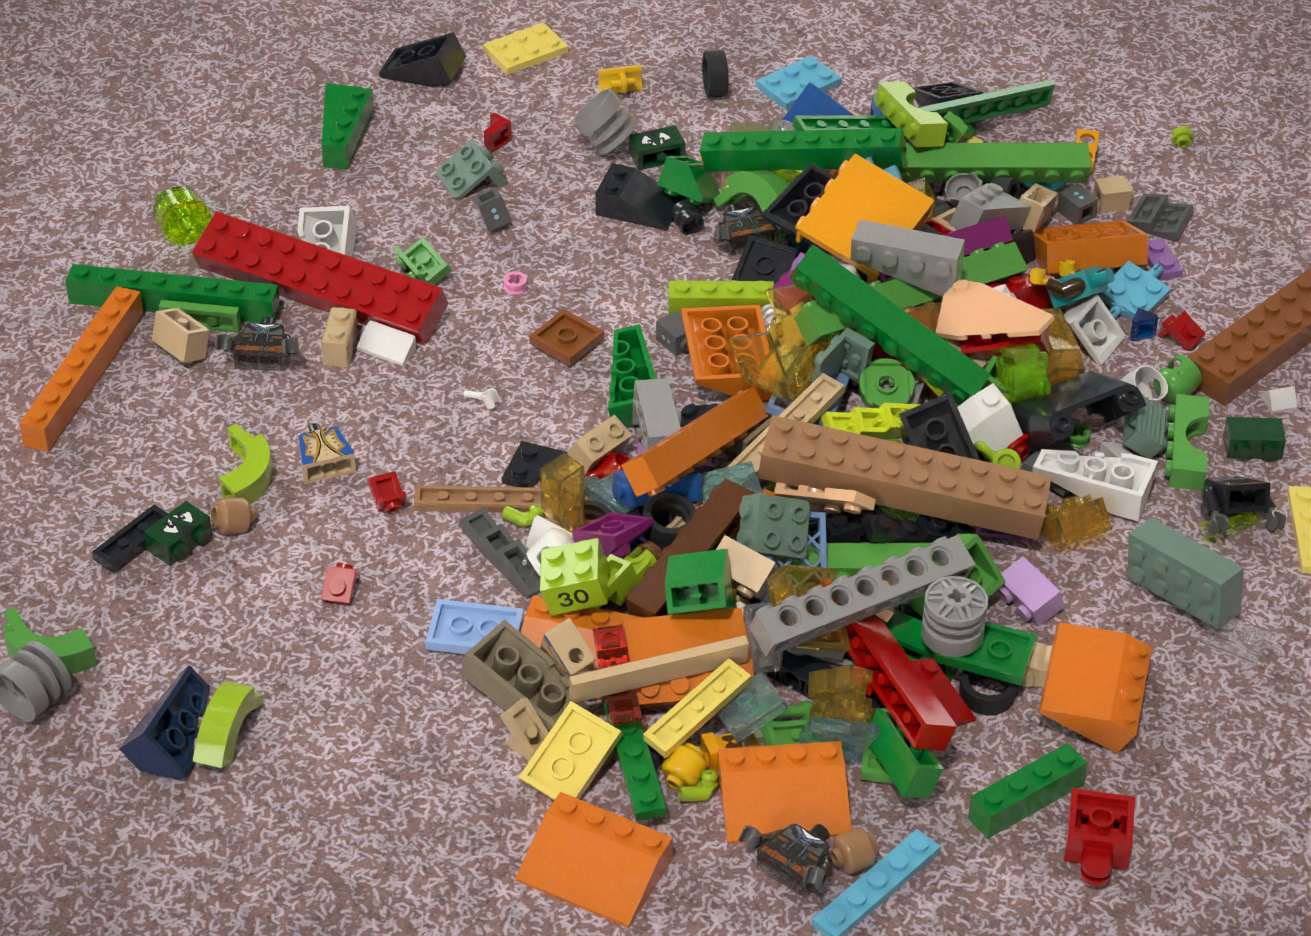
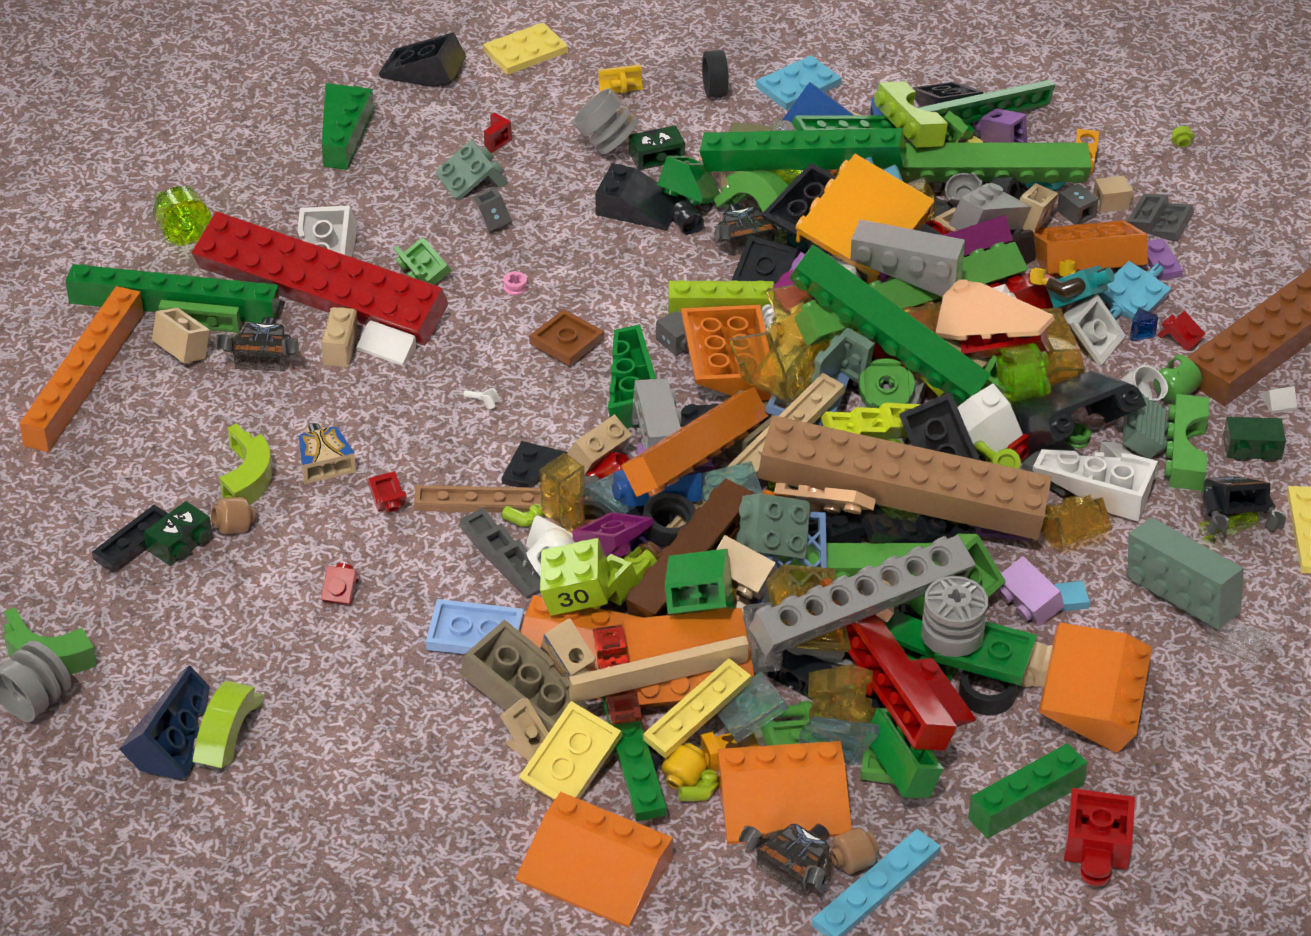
(1002, 127): none -> medium lavender torso
(1073, 595): none -> medium azure tile

